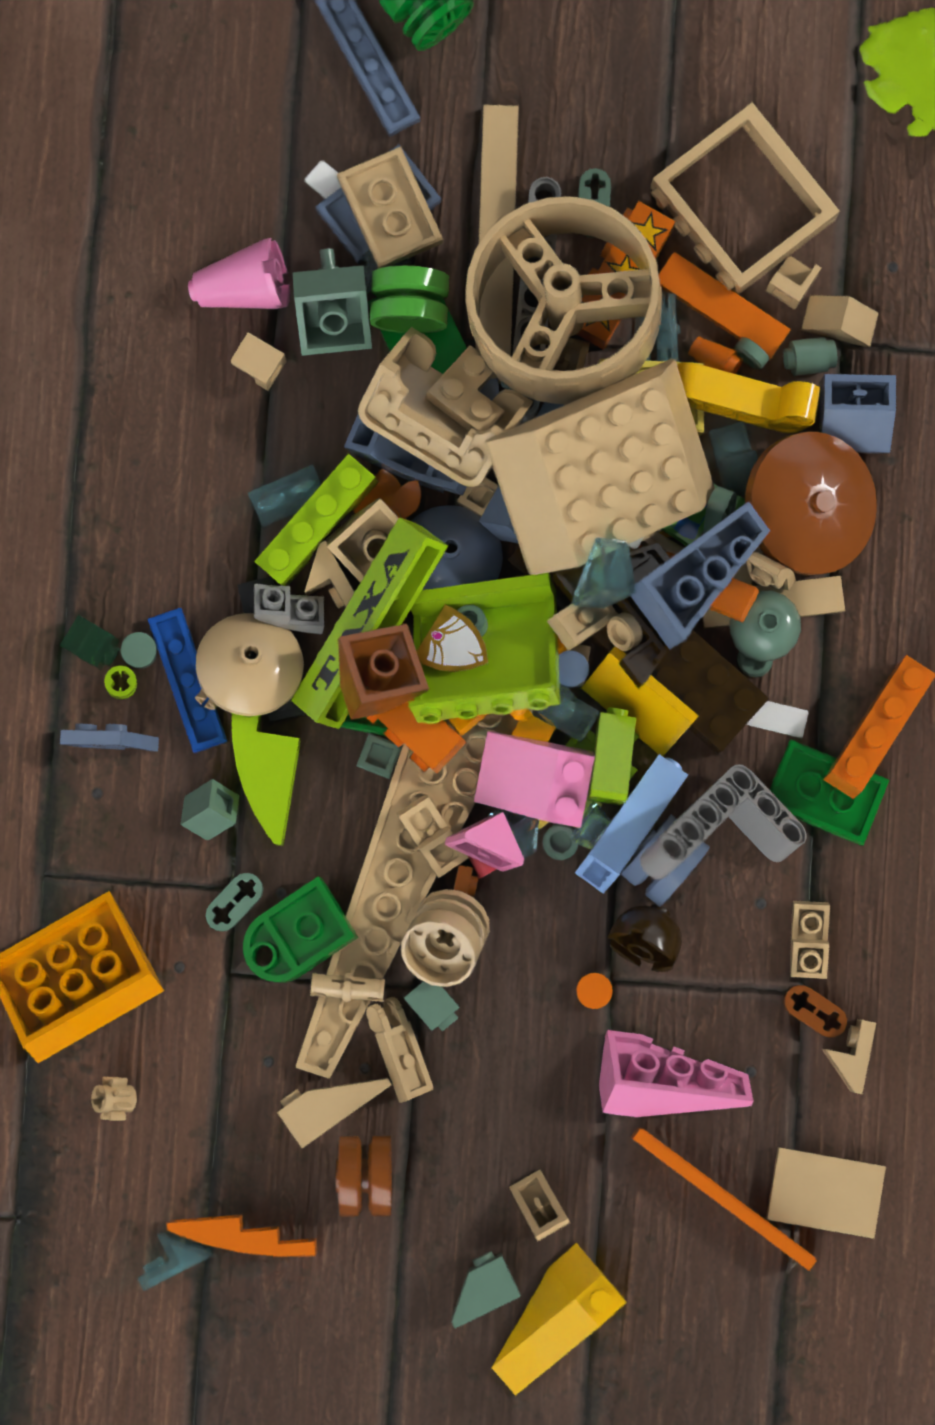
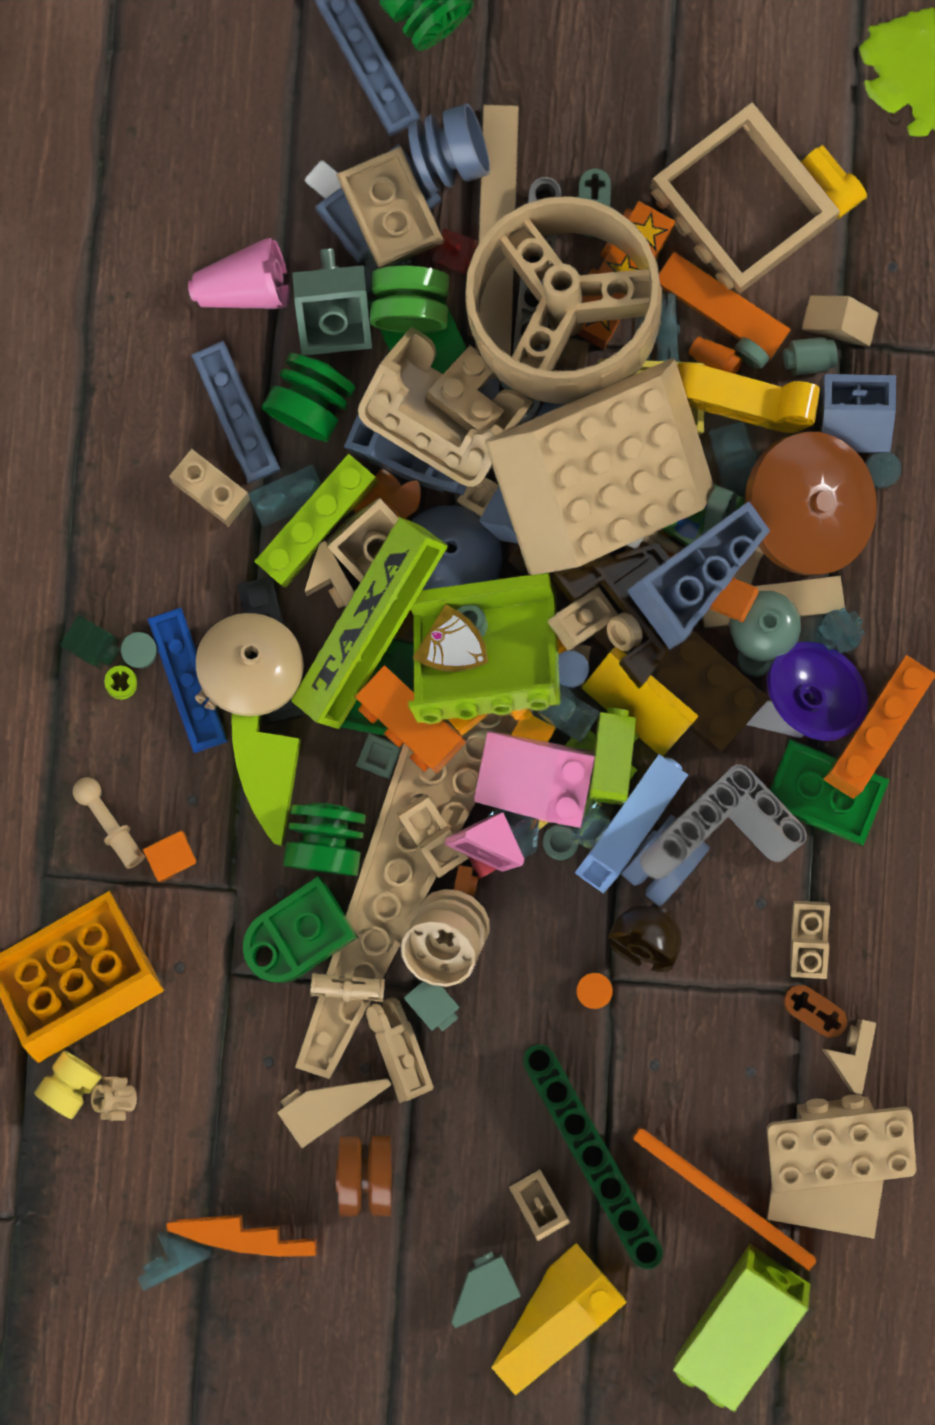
(68, 1084): none -> light yellow wheel
(87, 793): none -> tan pin
(113, 737): sand blue wing -> none
(170, 856): none -> orange panel
(210, 487): none -> tan brick
(210, 810): sand green panel -> none
(228, 896): sand green beam -> none
(235, 412): none -> sand blue tile
(259, 360): tan panel -> none
(292, 612): light grey slope -> none
(311, 391): none -> green wheel
(324, 839): none -> green wheel
(379, 670): dark orange slope -> none
(455, 146): none -> sand blue wheel
(455, 251): none -> clear red tile
(596, 1173): none -> dark green beam
(606, 575): clear light blue slope -> none
(653, 1081): bright pink wedge -> none
(742, 1328): none -> lime slope
(769, 572): tan slope -> none
(792, 281): tan panel -> none
(827, 682): none -> dark purple dish
(840, 187): none -> yellow piece
(840, 1144): none -> tan bracket
(841, 630): none -> clear light blue gear
(884, 469): none -> clear light blue tile

